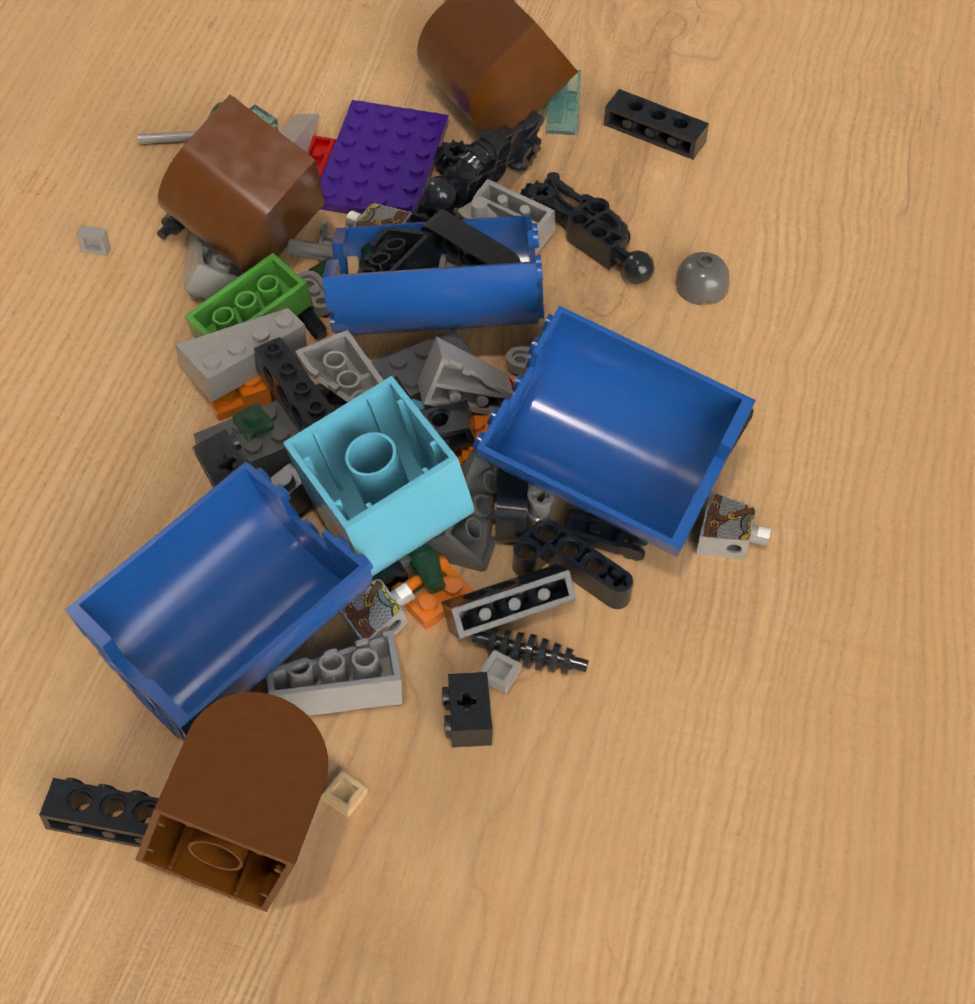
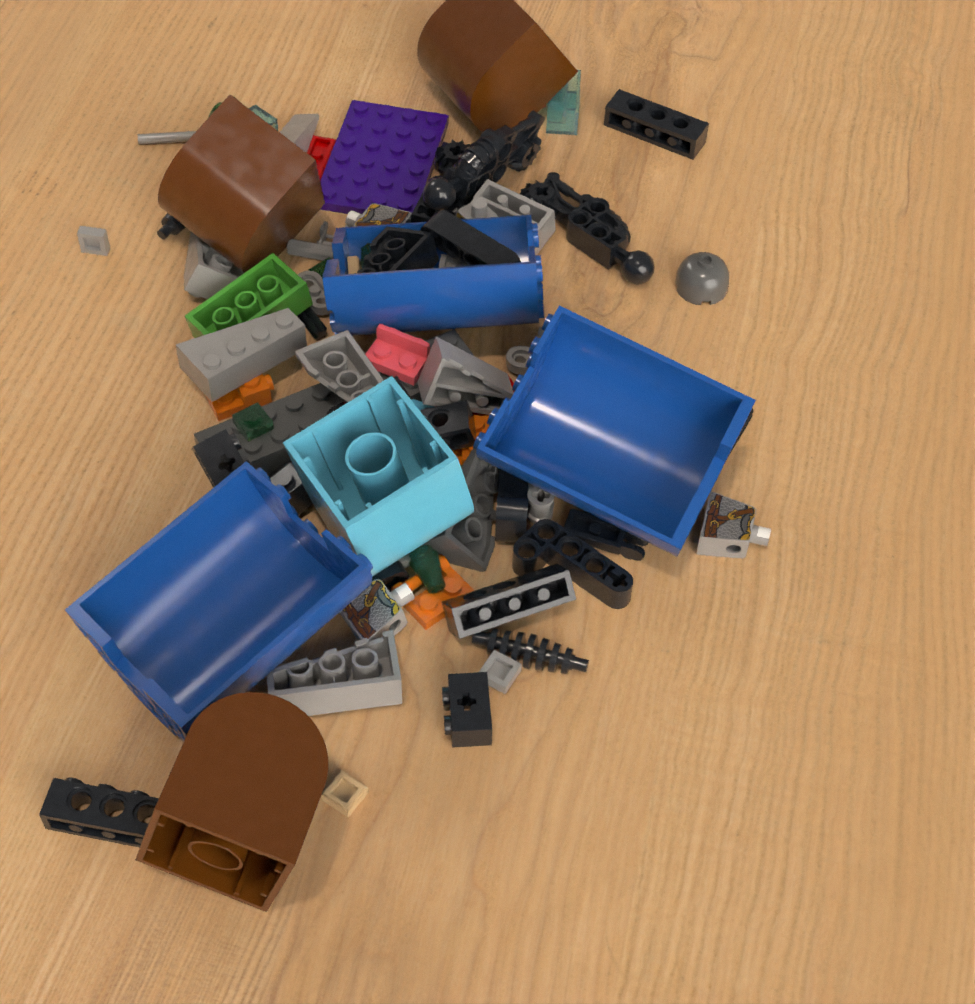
(290, 384): black brick -> none
(398, 354): none -> coral bracket

